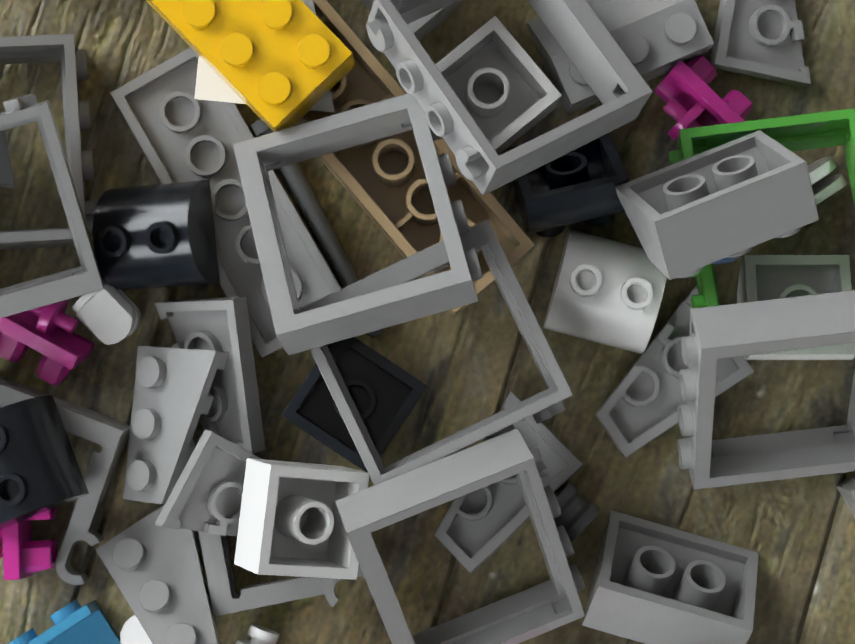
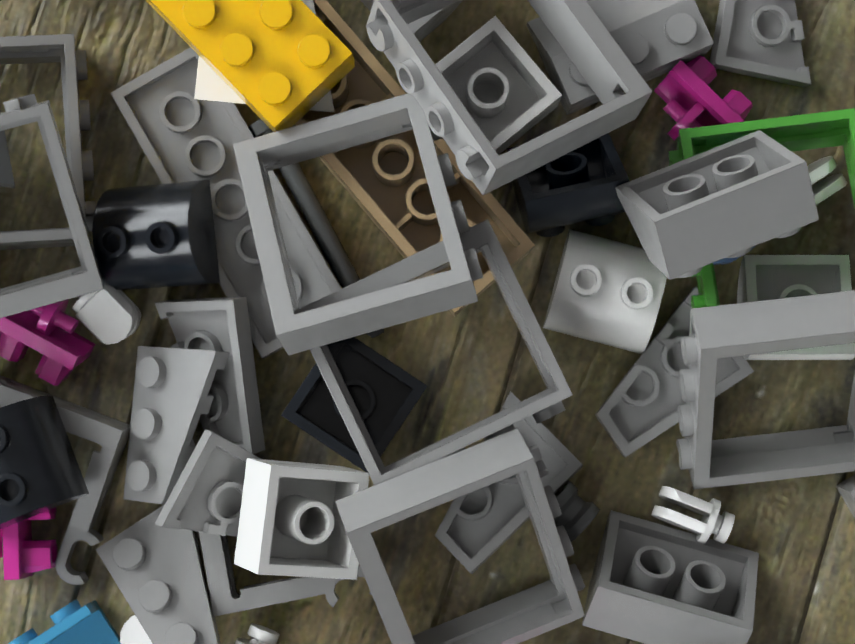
(710, 523): none -> white arm

